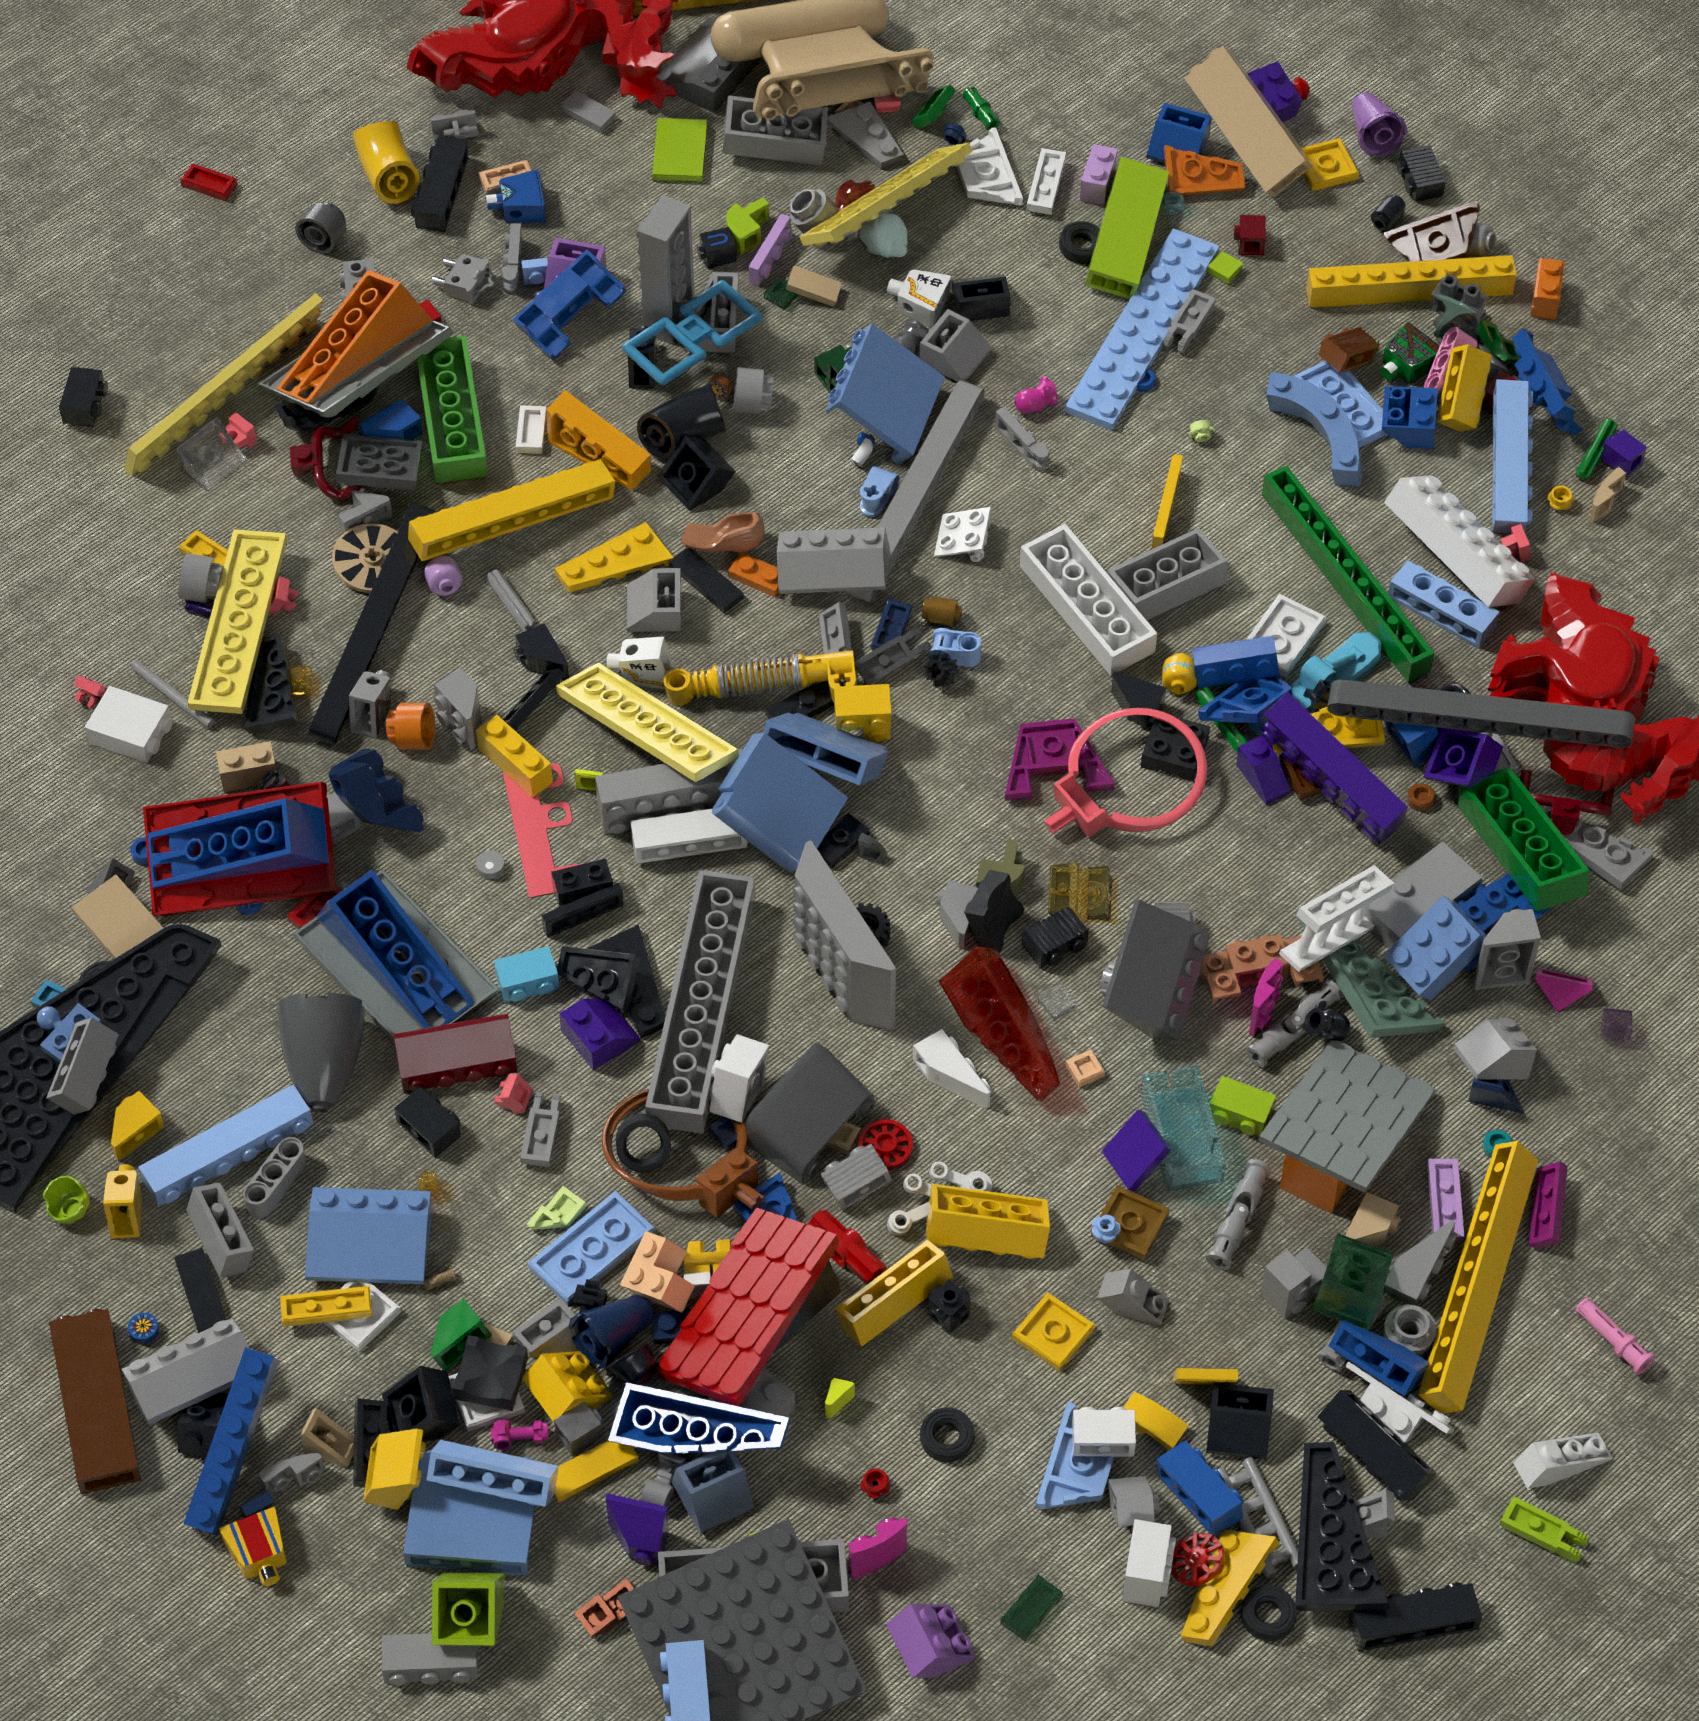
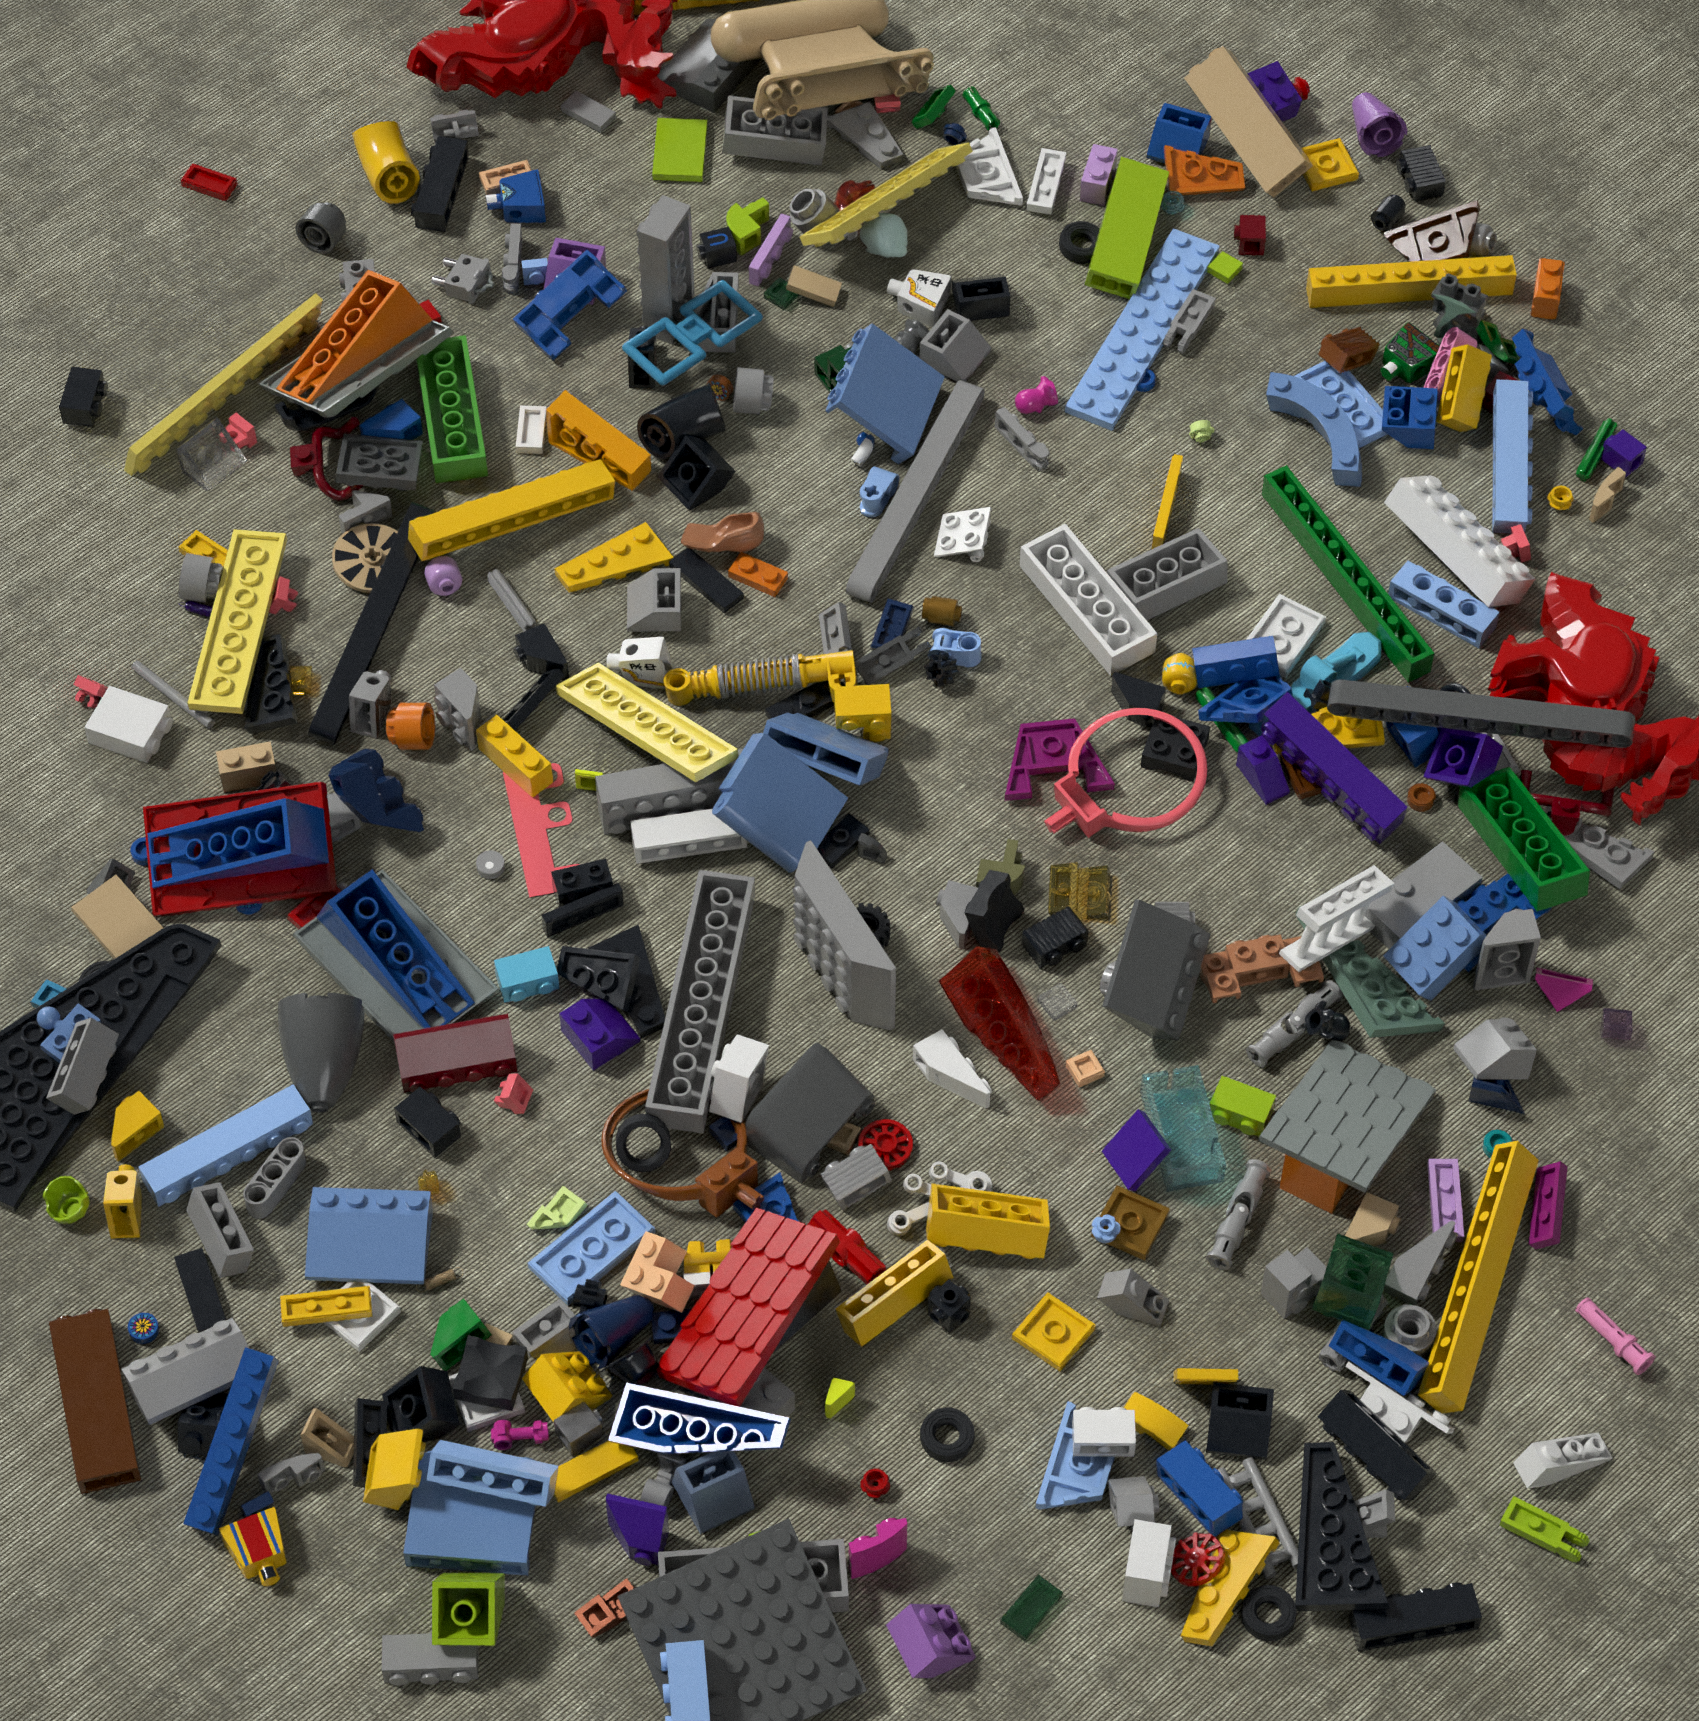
(541, 1132): light grey hinge -> none
(832, 560): light grey slope -> none
(1266, 997): dark pink slope -> none

